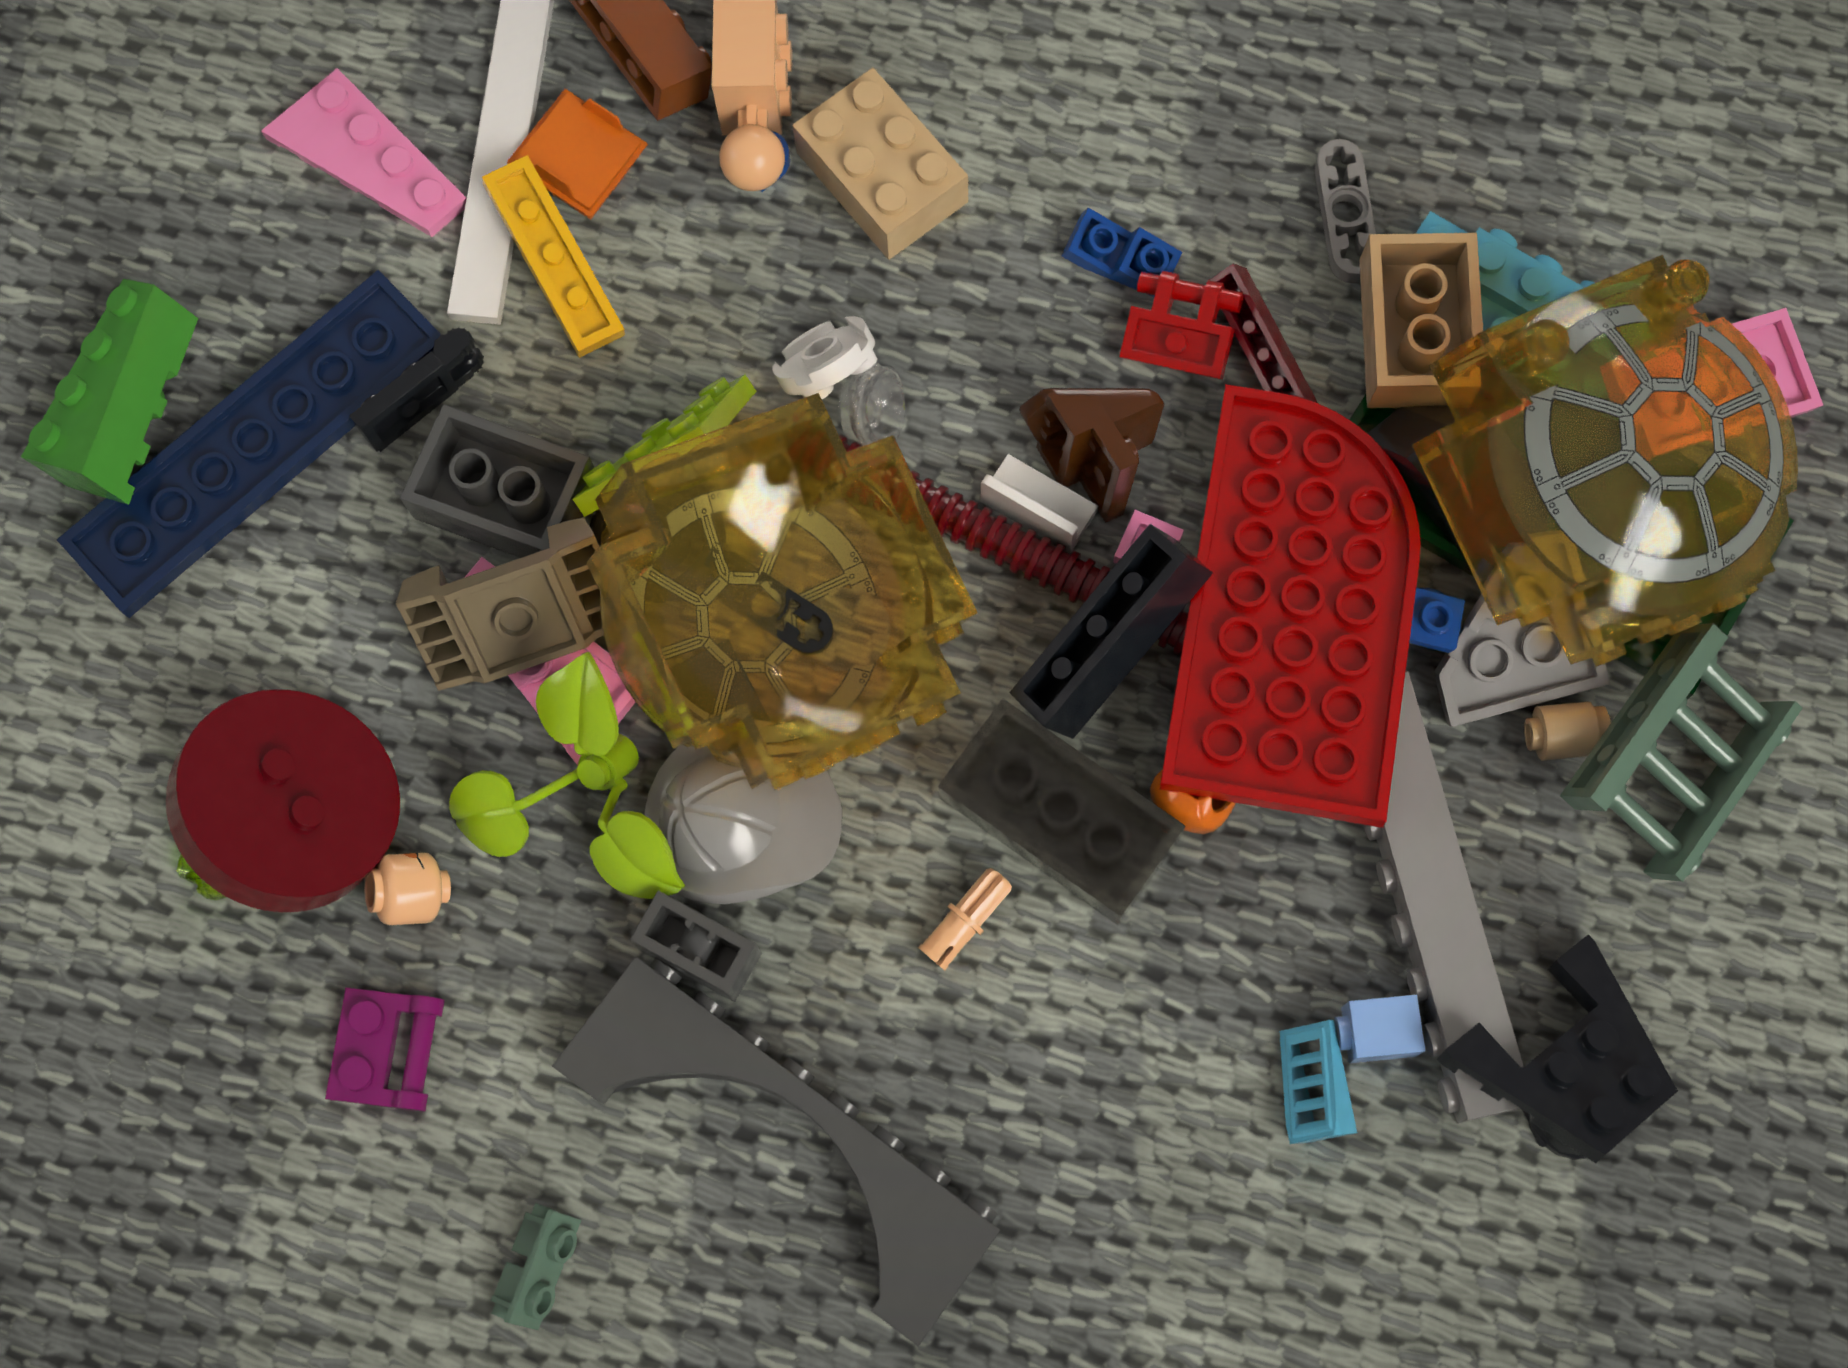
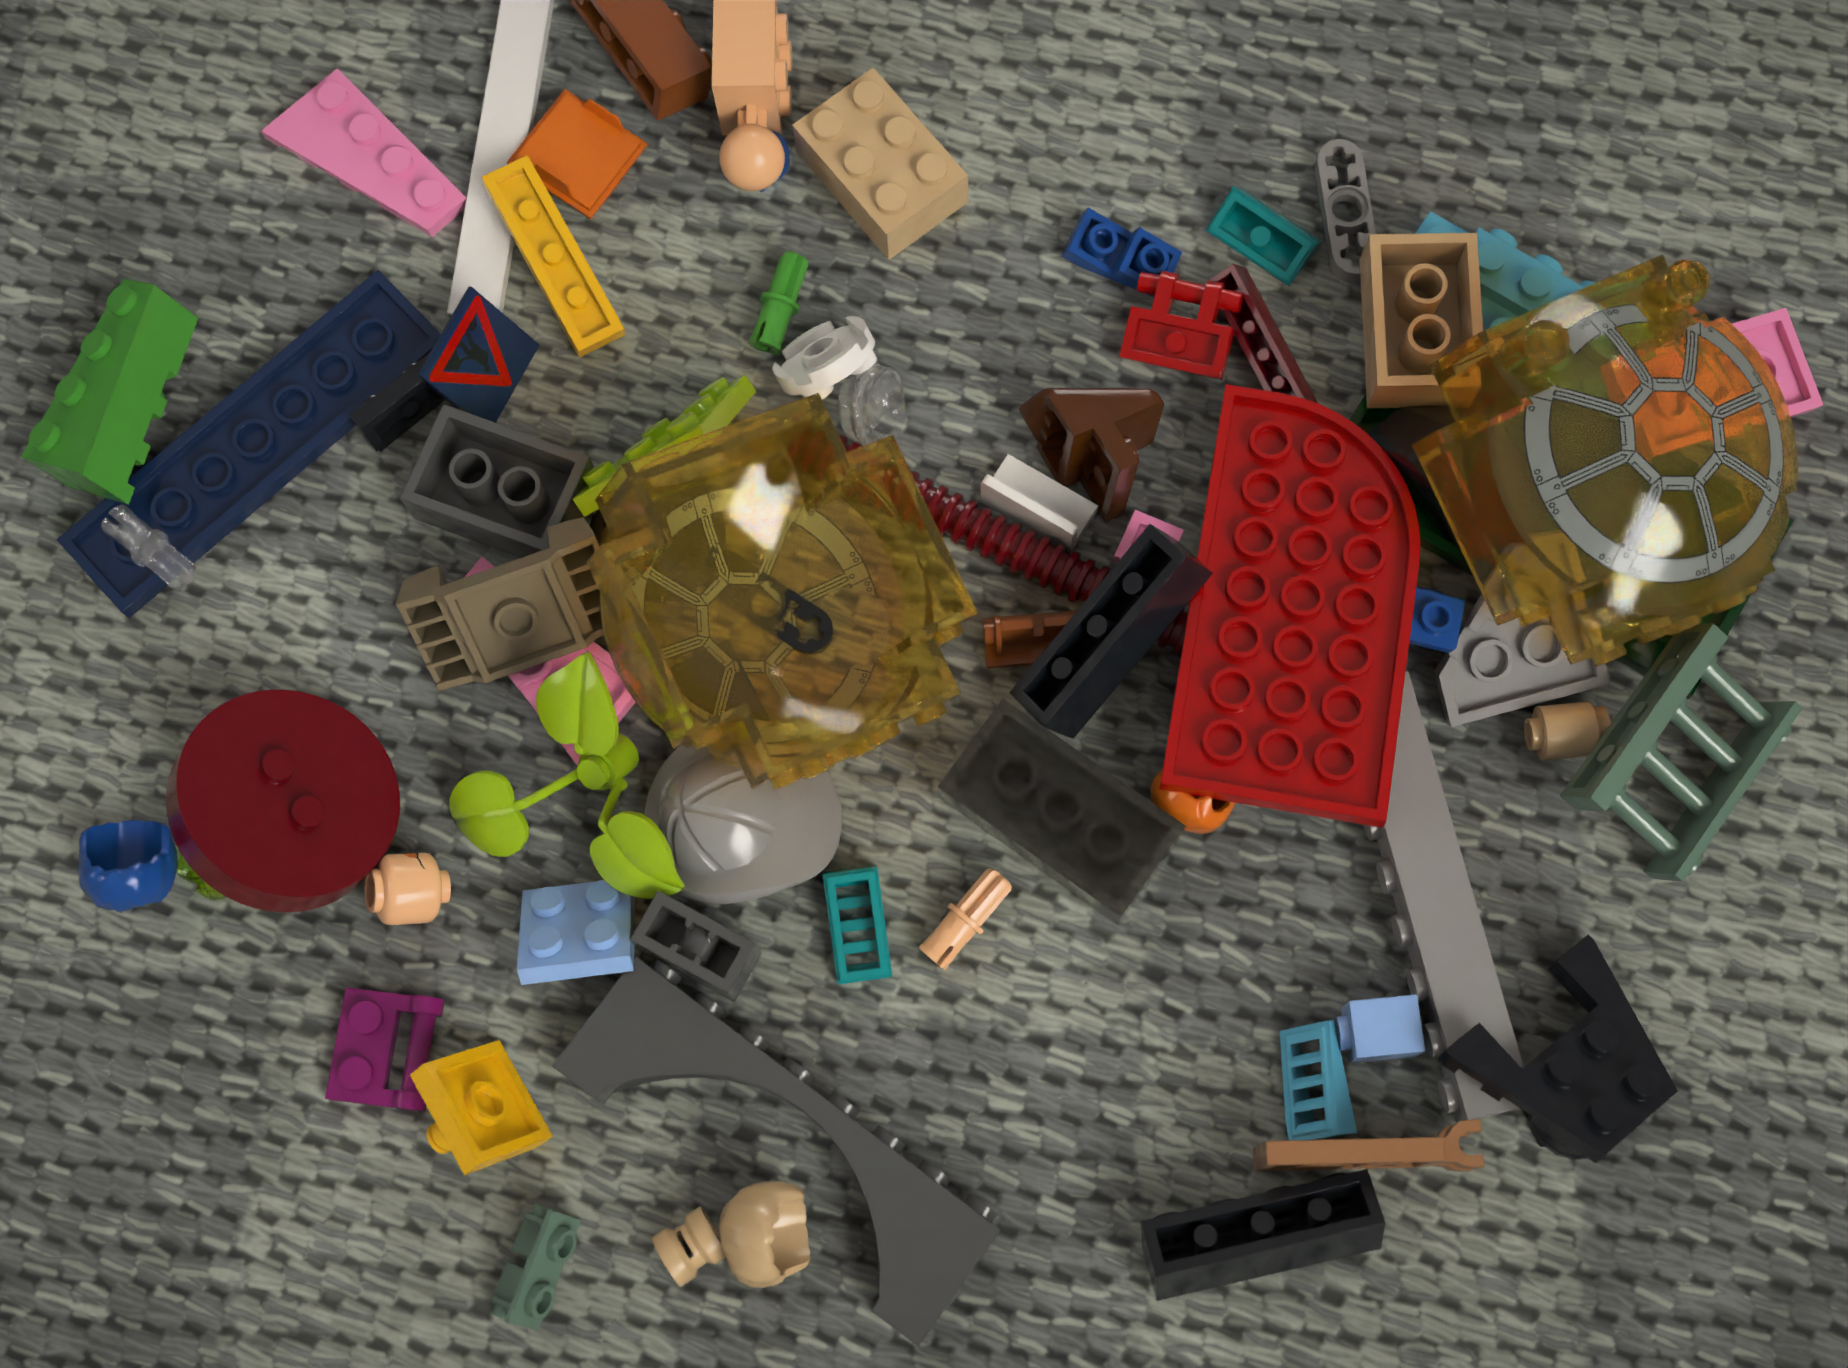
(127, 864): none -> blue hair
(149, 547): none -> clear axle
(478, 358): none -> dark blue piece
(479, 1107): none -> yellow tile
(575, 932): none -> light blue plate
(700, 1237): none -> tan wheel
(765, 1233): none -> tan hair
(779, 303): none -> bright green axle
(862, 971): none -> teal slope
(1021, 638): none -> dark orange hinge
(1262, 1234): none -> black brick
(1263, 235): none -> teal slope
(1372, 1153): none -> medium nougat tile

